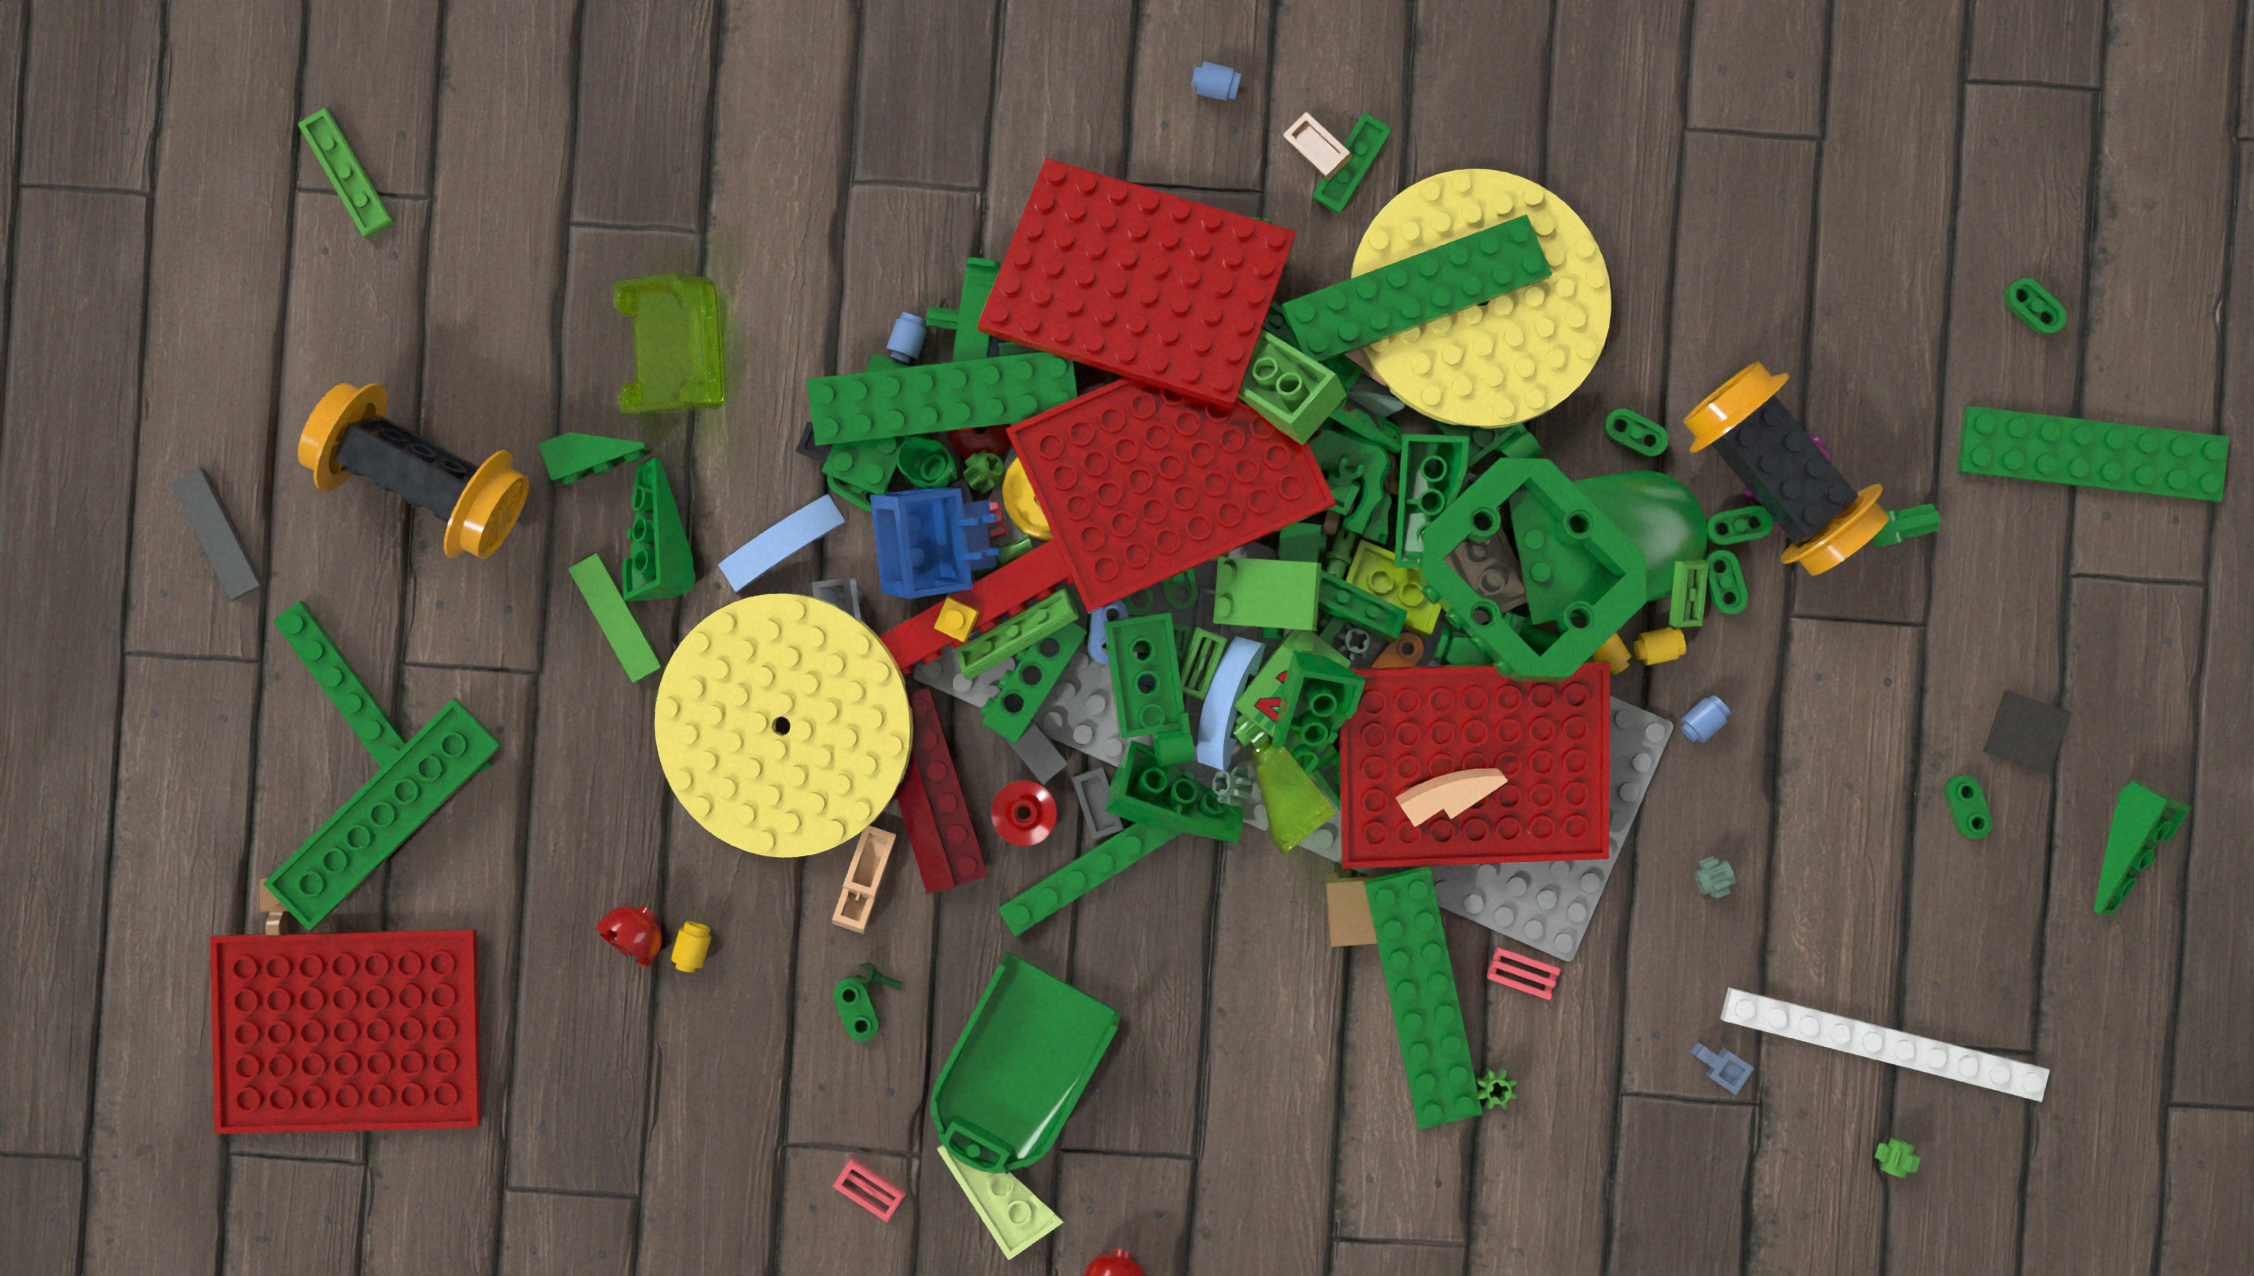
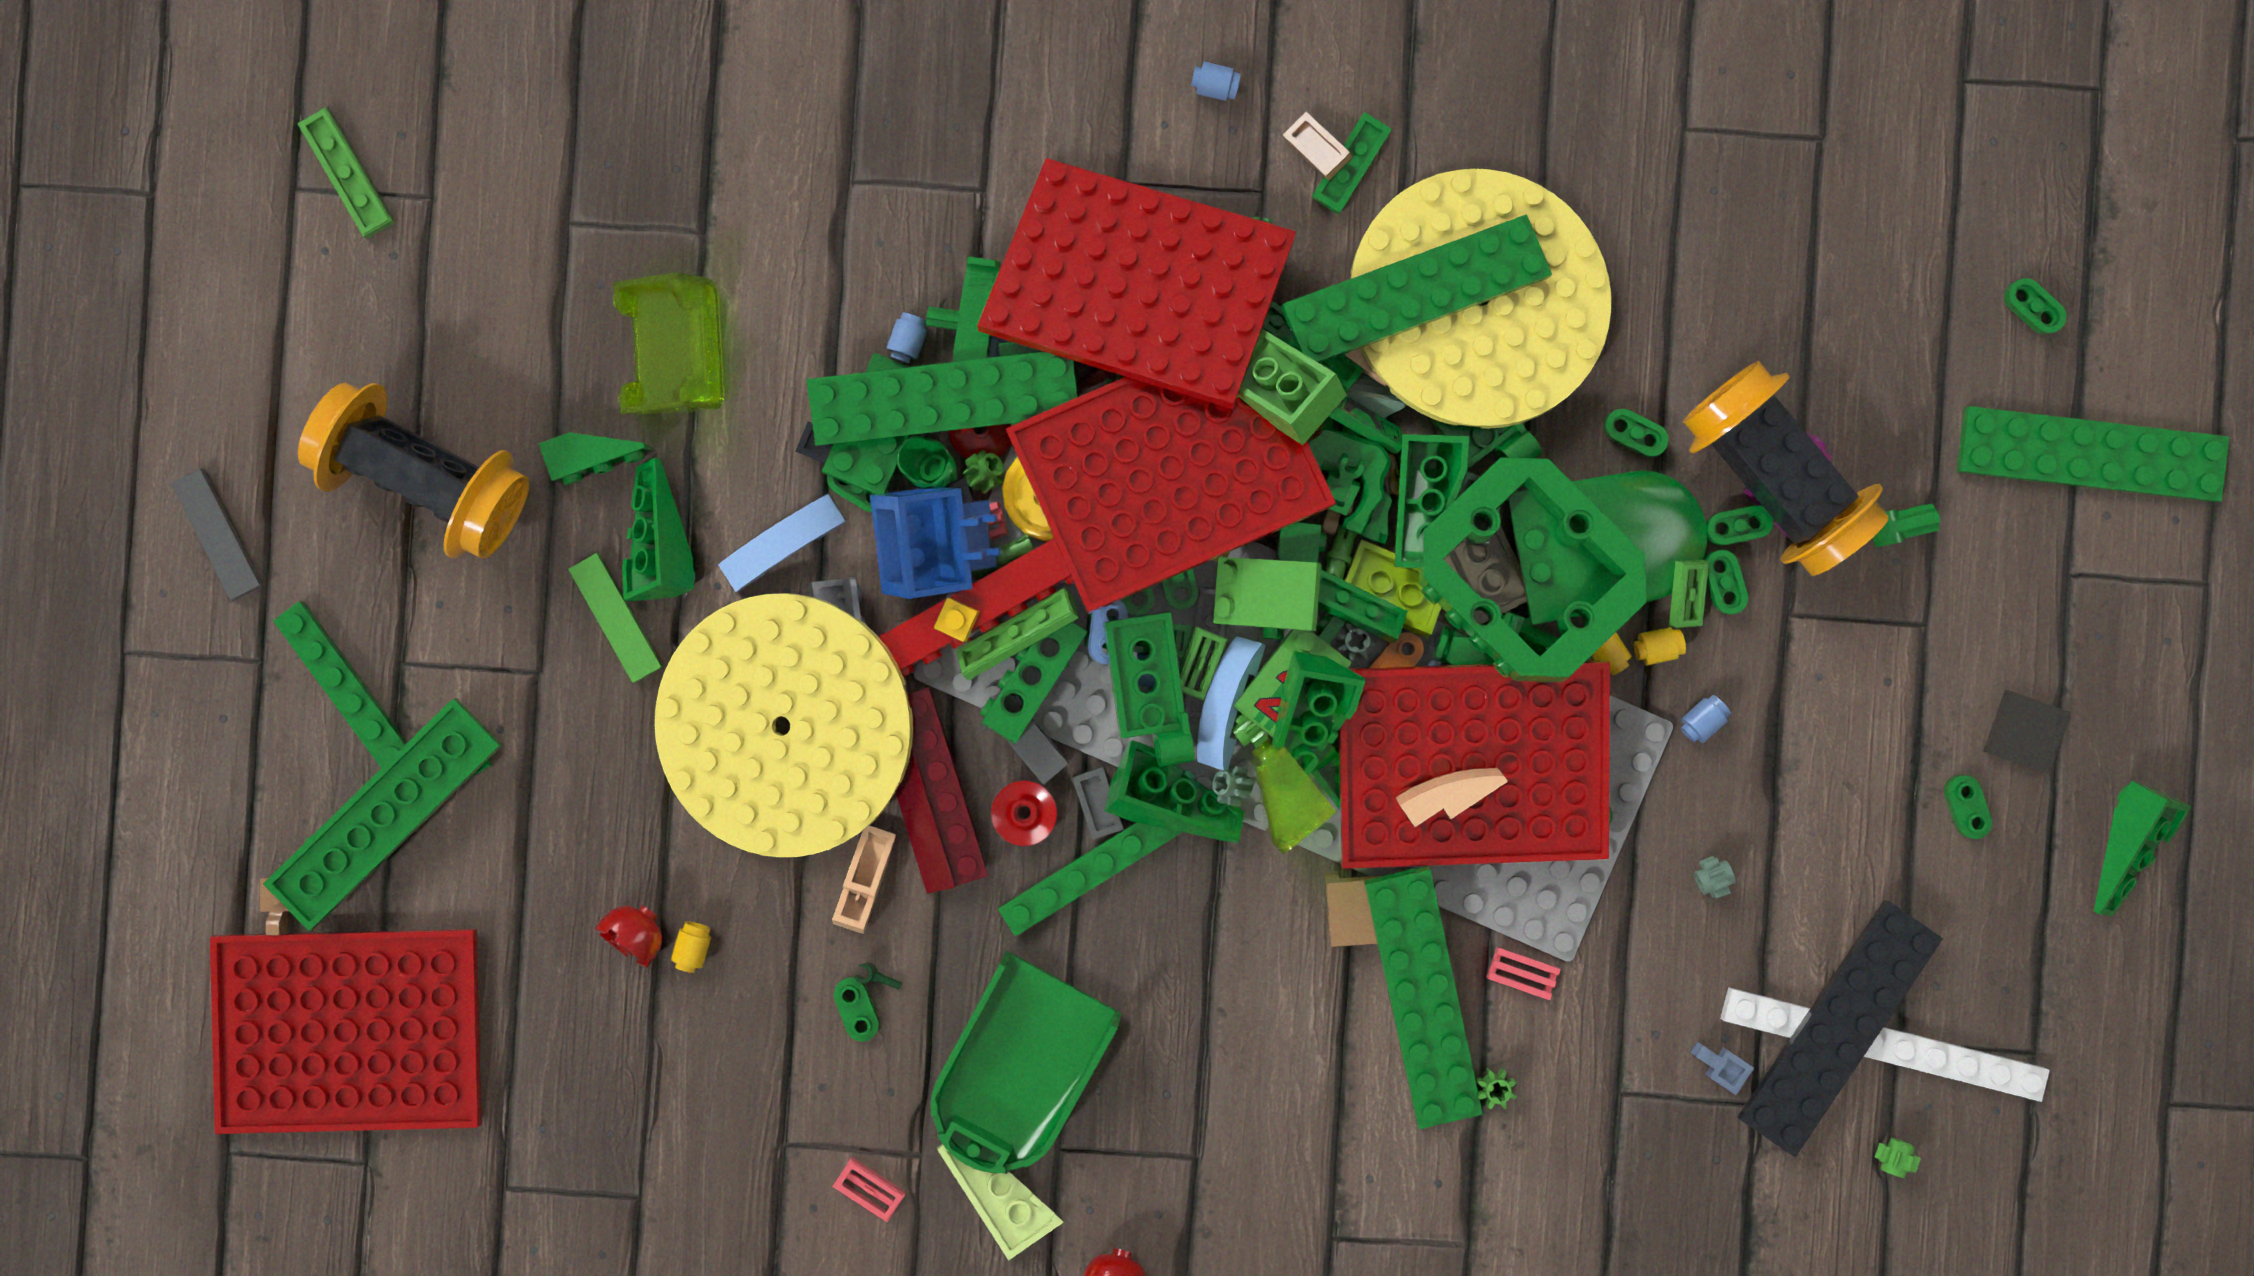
(1840, 1028): none -> black plate

